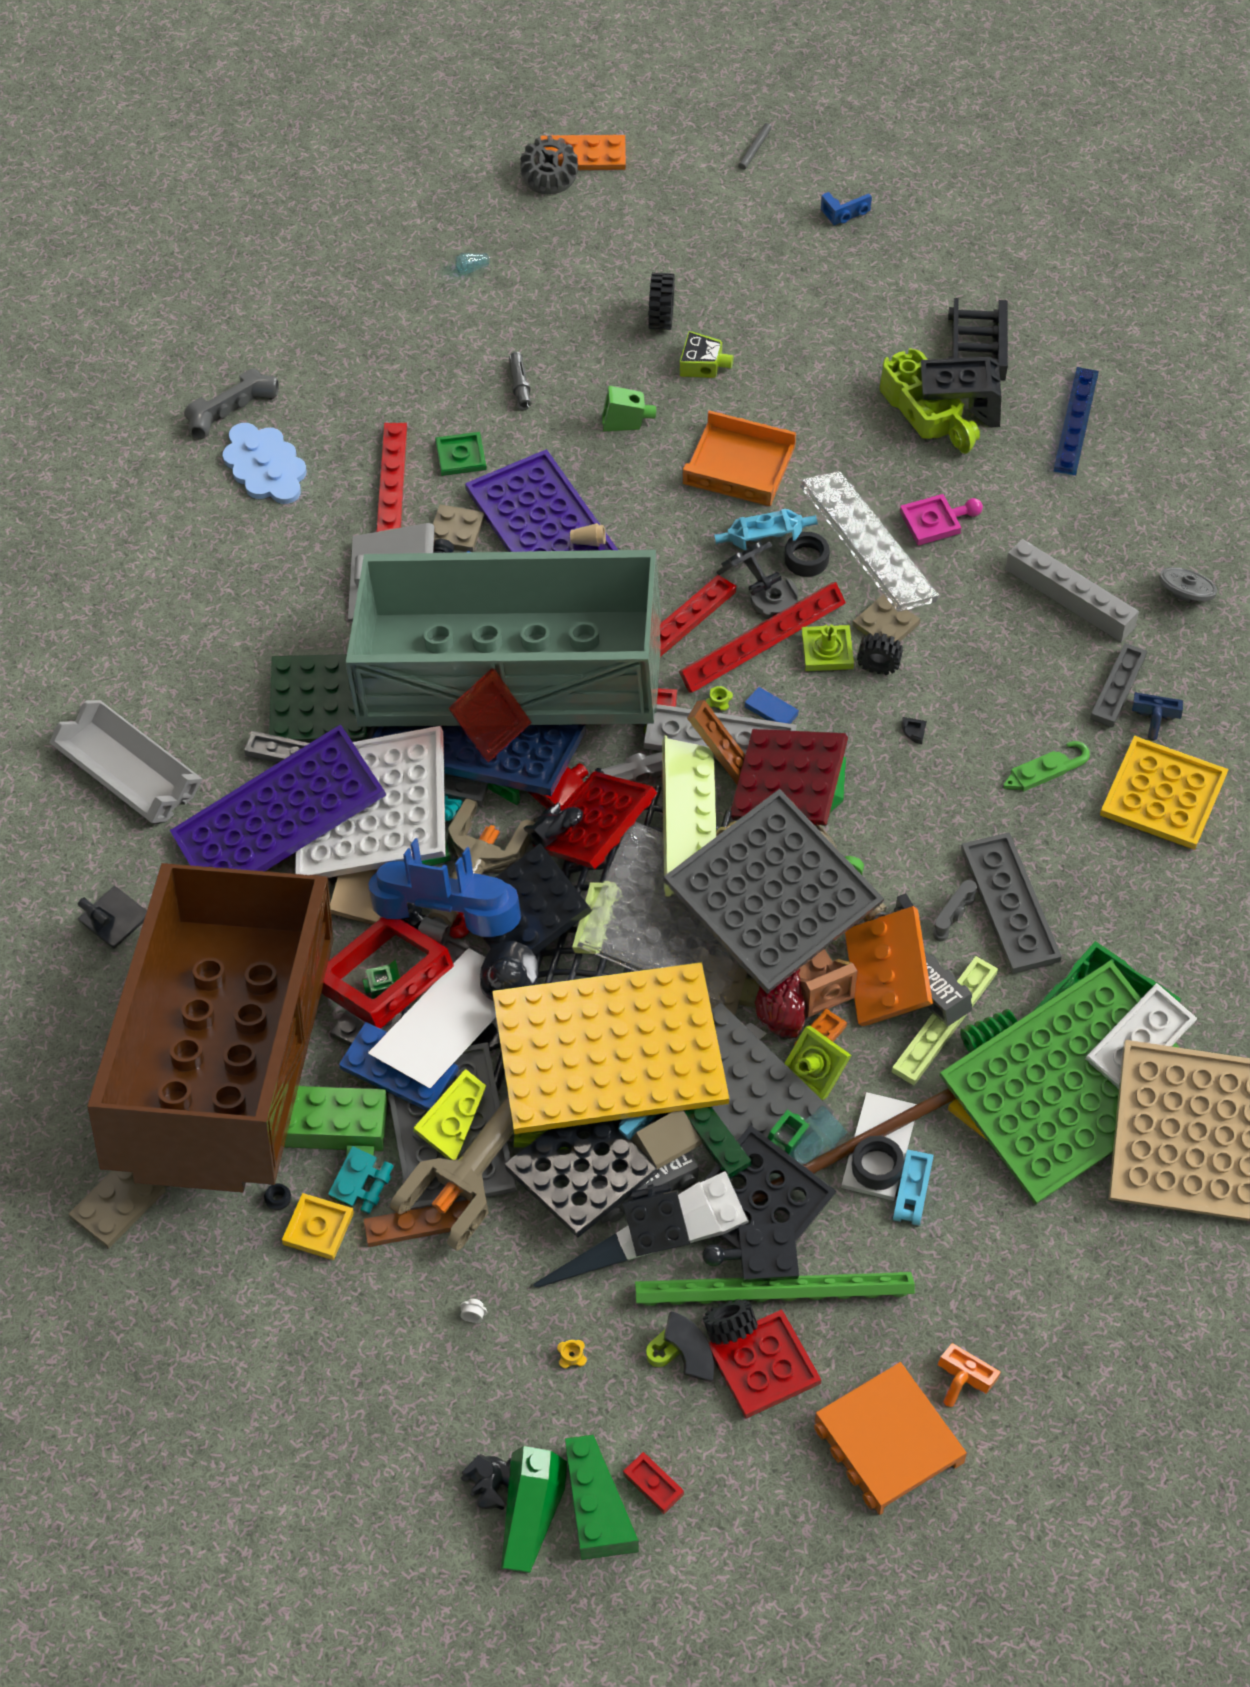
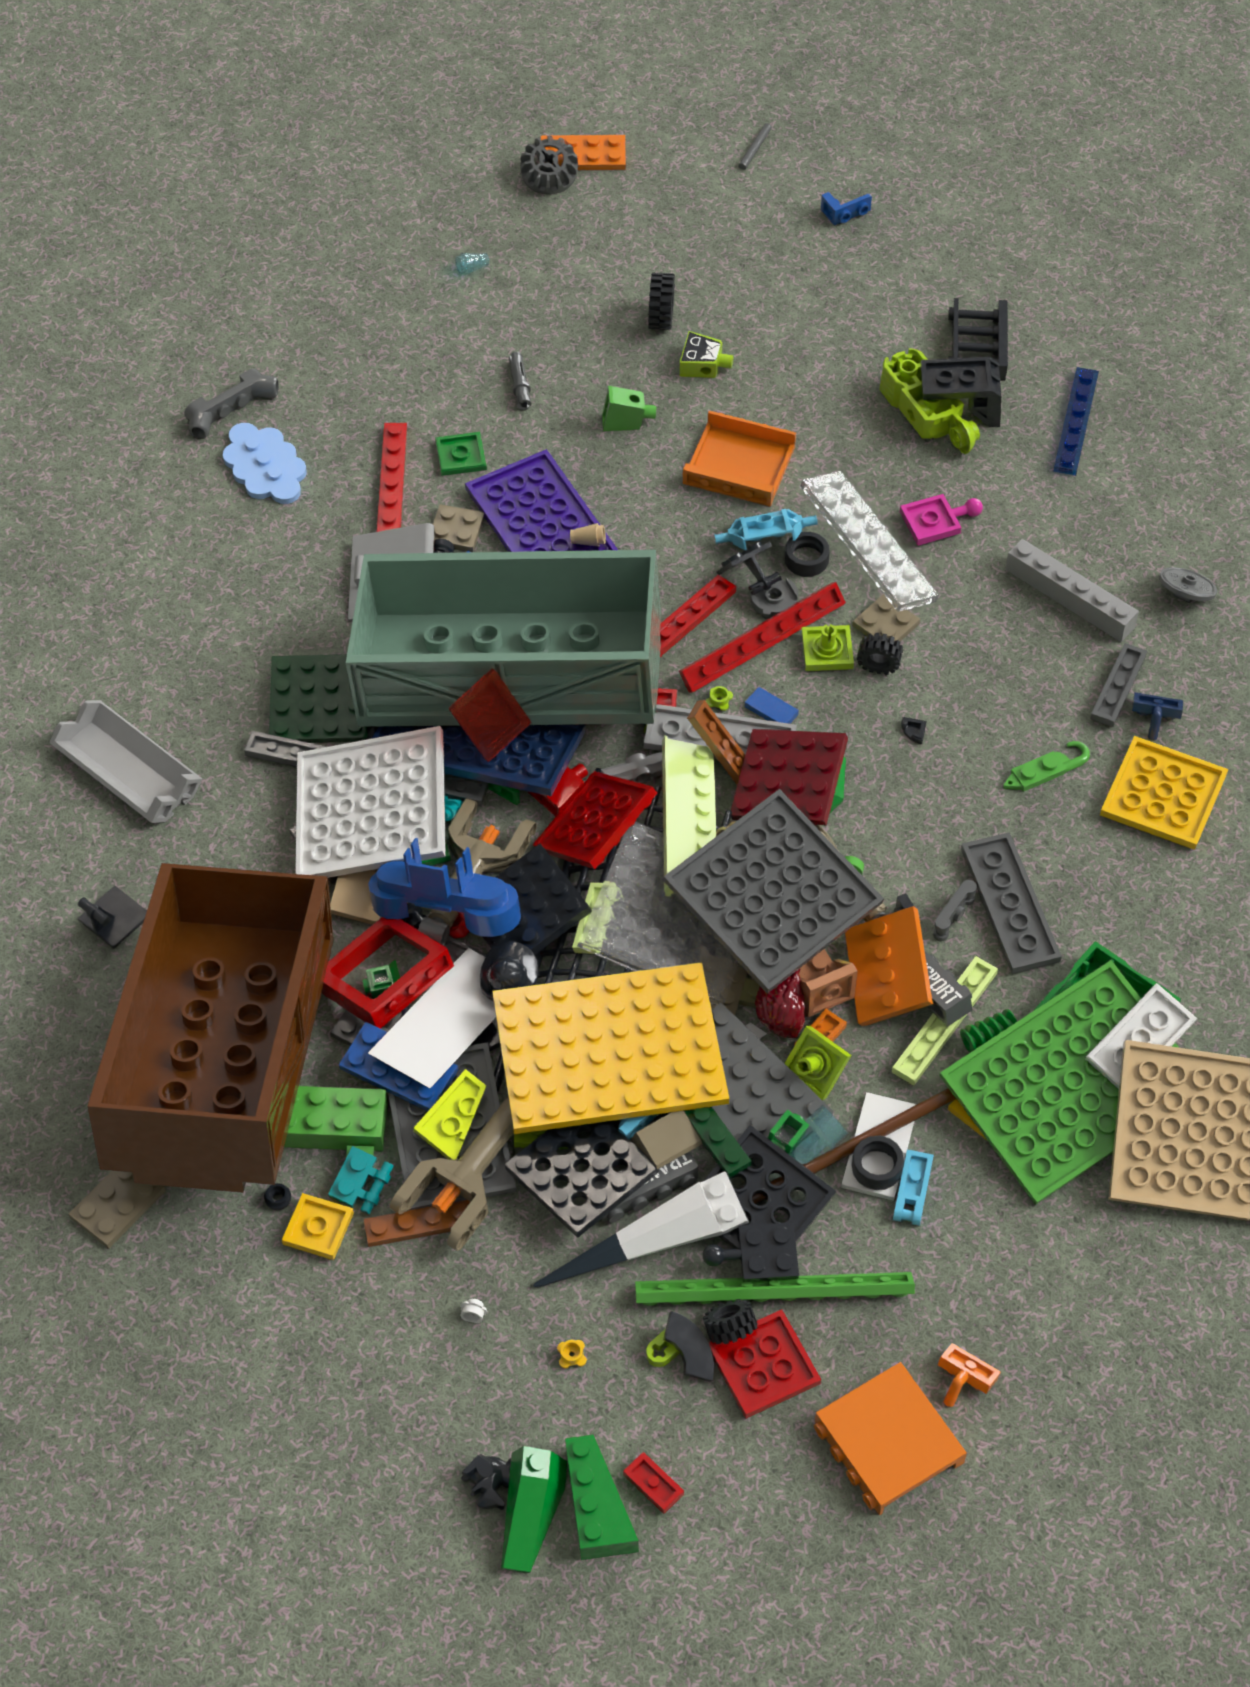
(282, 807): dark purple plate -> none
(553, 823): black animal -> none
(656, 1220): black plate -> none

